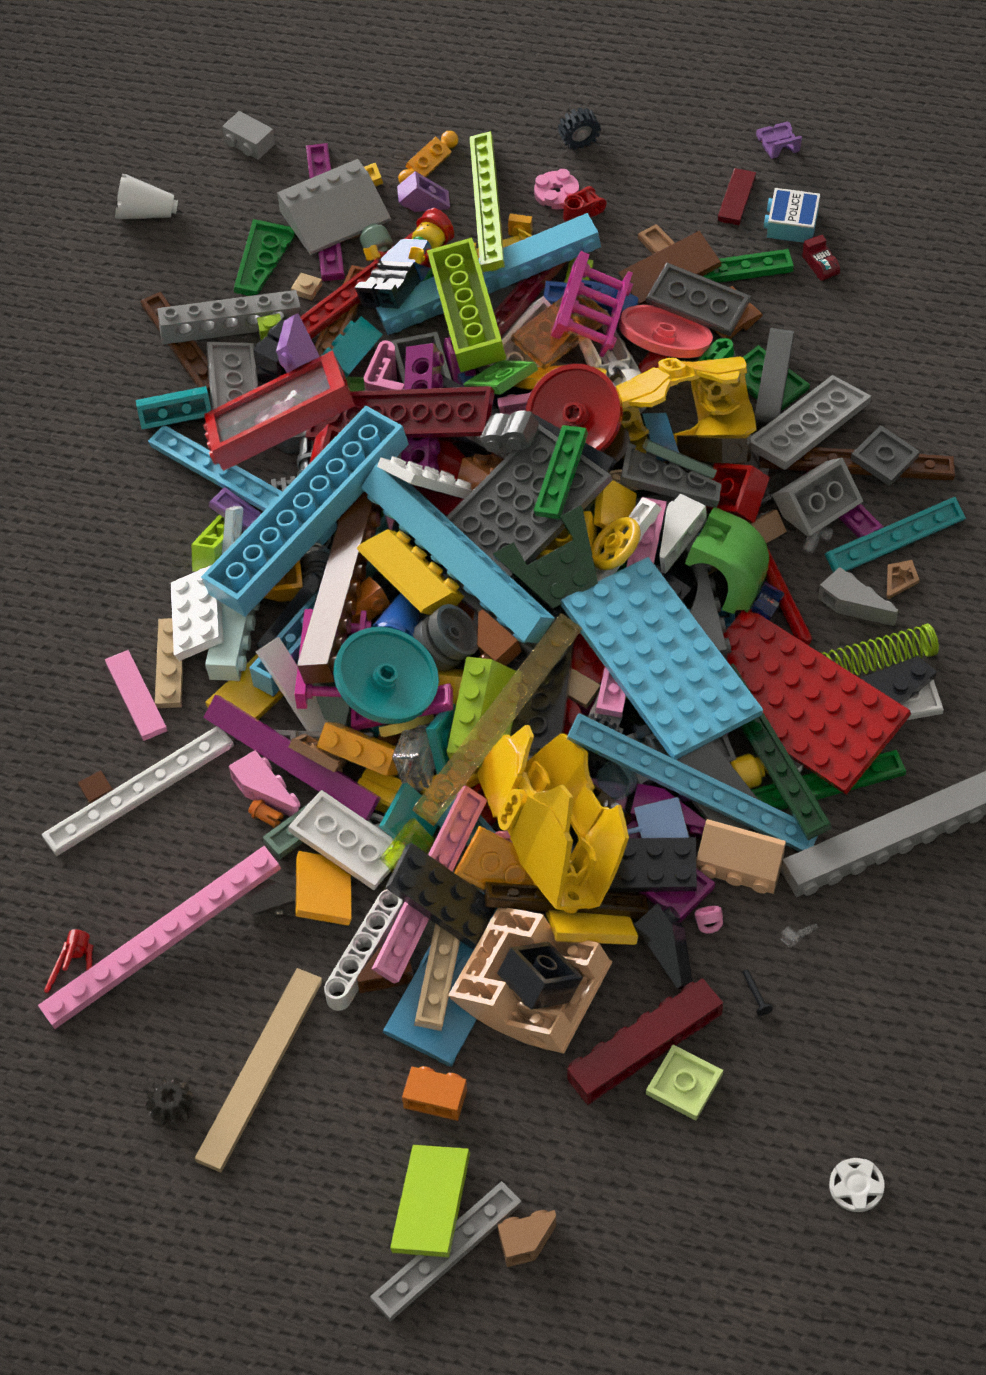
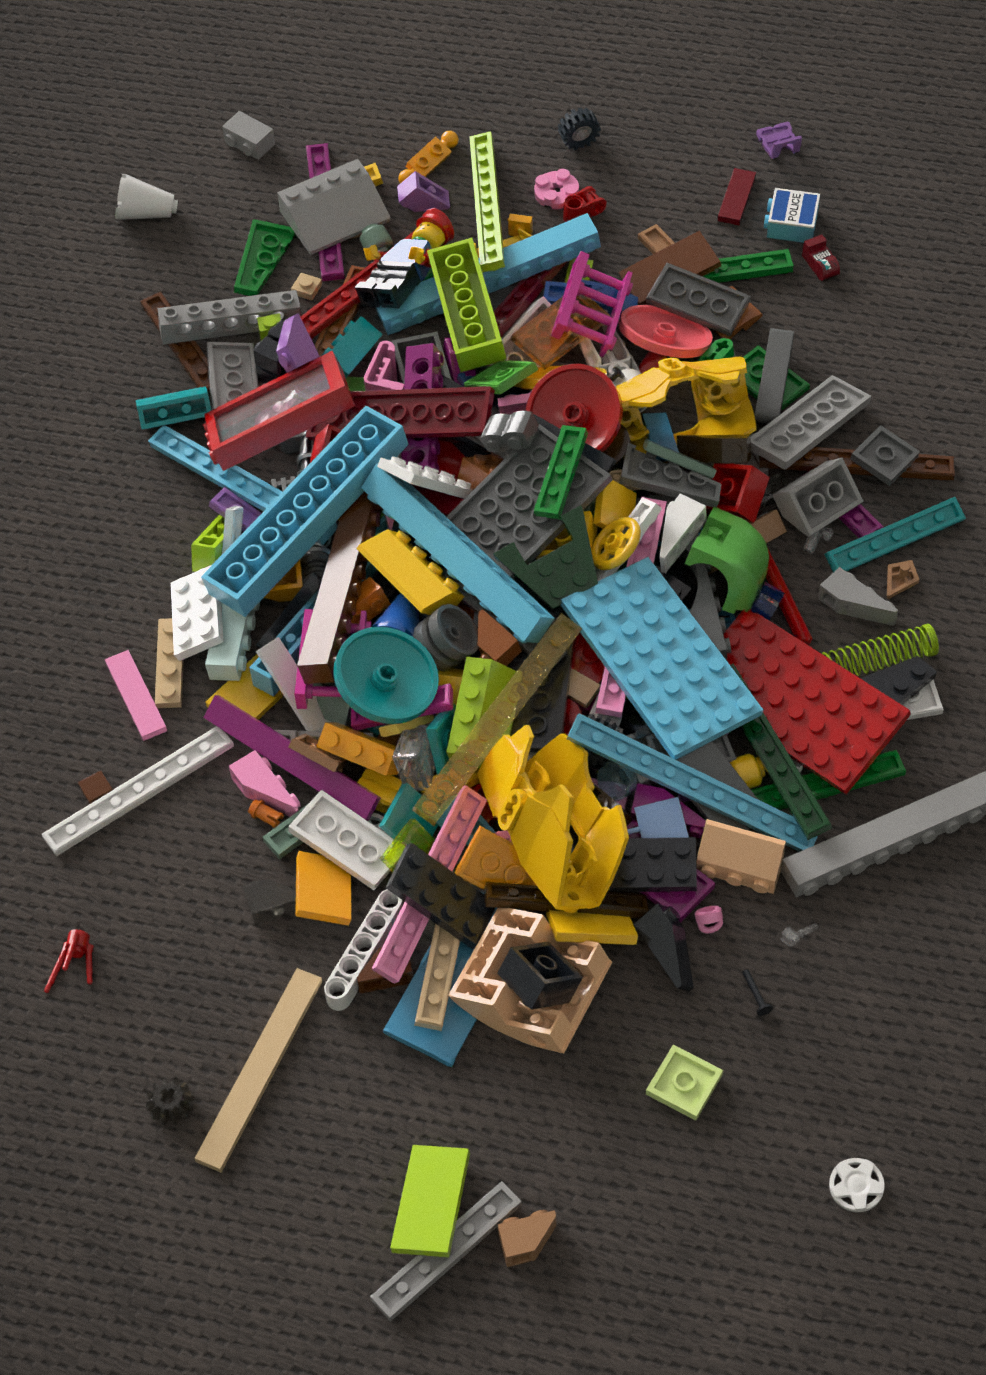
(159, 937): bright pink plate -> none
(434, 1092): orange brick -> none
(644, 1041): dark red brick -> none

